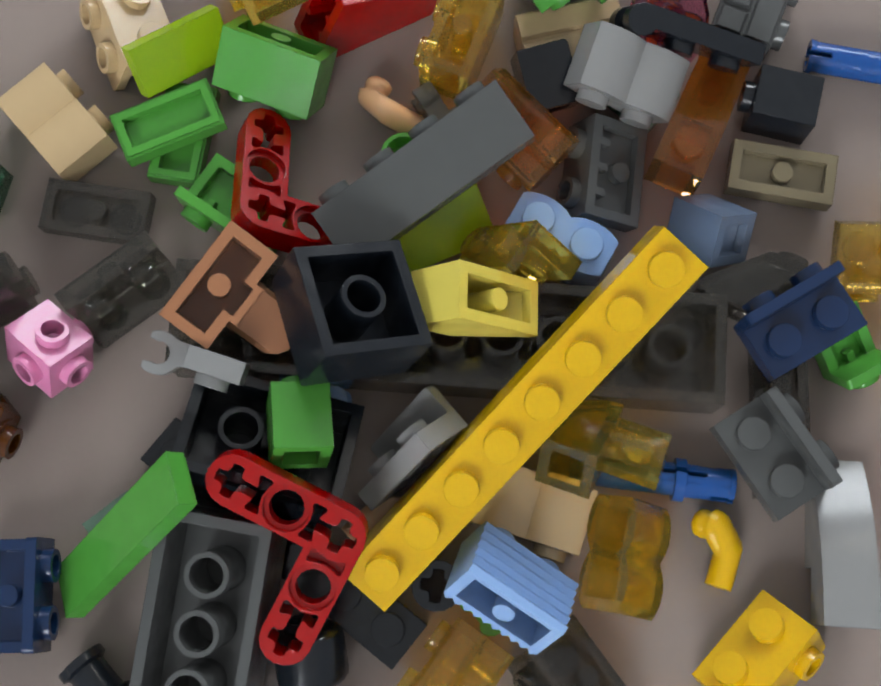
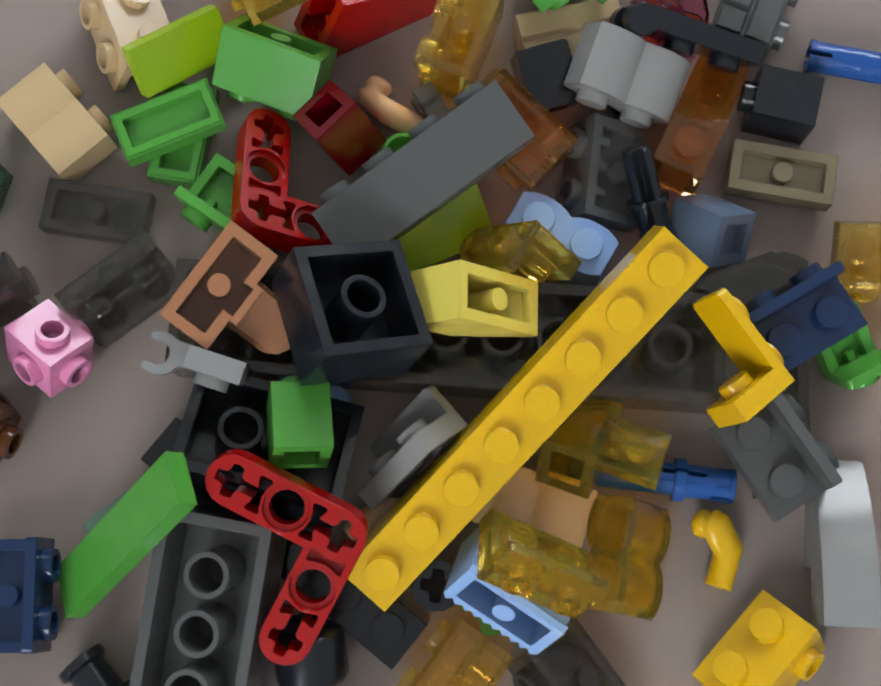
(339, 127): none -> dark red brick
(536, 566): none -> clear yellow bracket
(647, 198): none -> black axle
(760, 363): none -> yellow bracket

